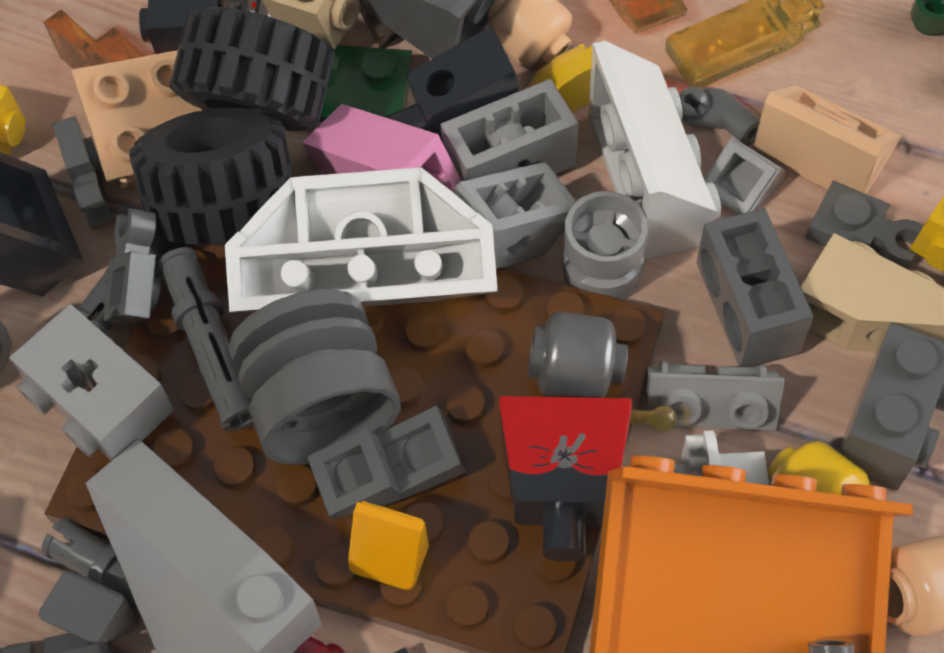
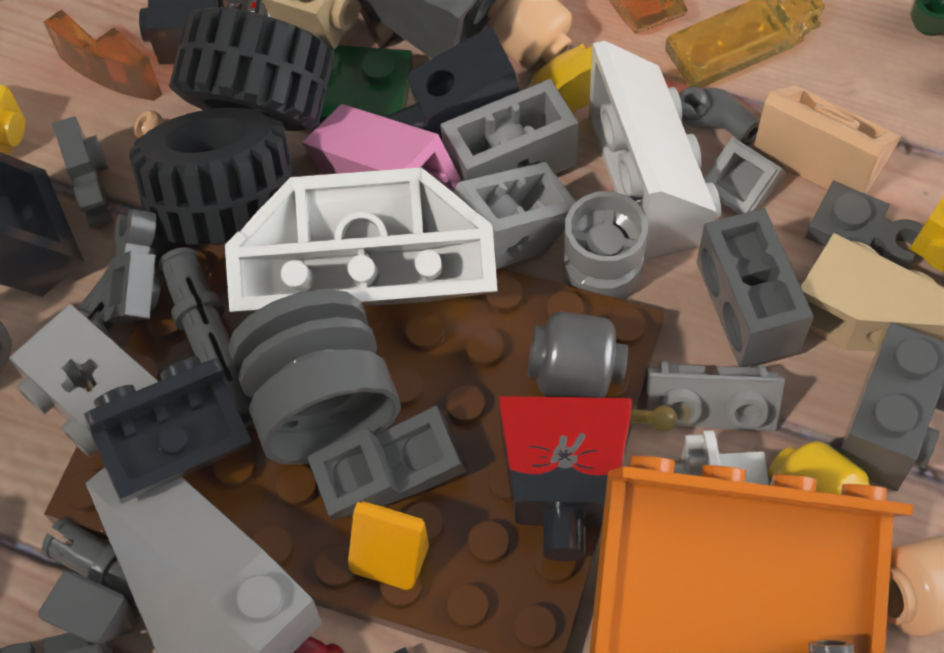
(123, 104): light nougat hinge -> none
(166, 427): none -> black bracket

